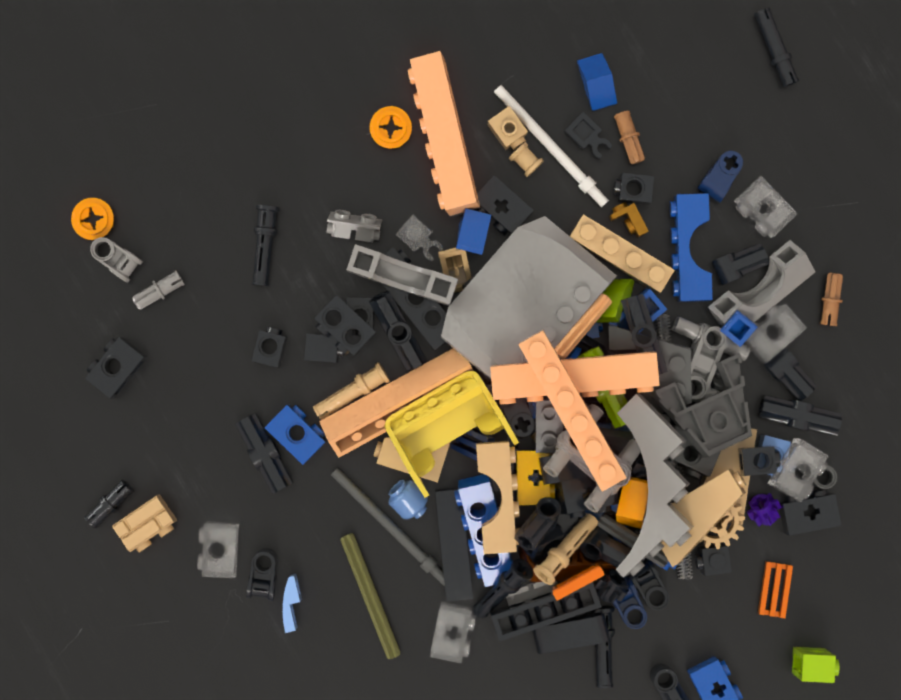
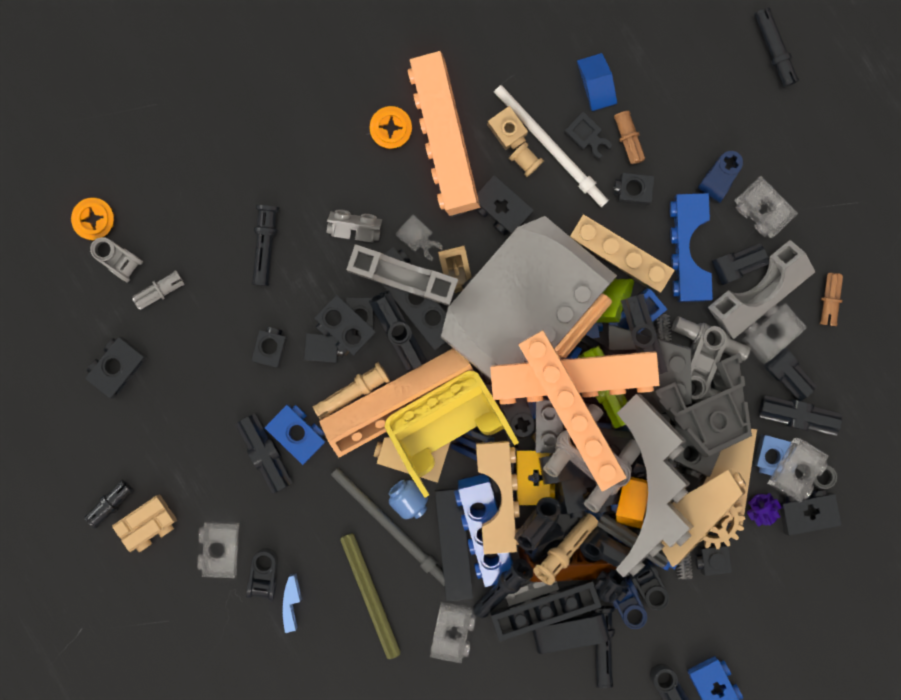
(473, 231): blue slope -> none
(577, 581): orange tile -> none
(634, 221): pearl gold bracket -> none
(739, 328): blue slope -> none
(746, 460): black brick -> none
(785, 590): orange tile -> none
(814, 665): lime brick -> none

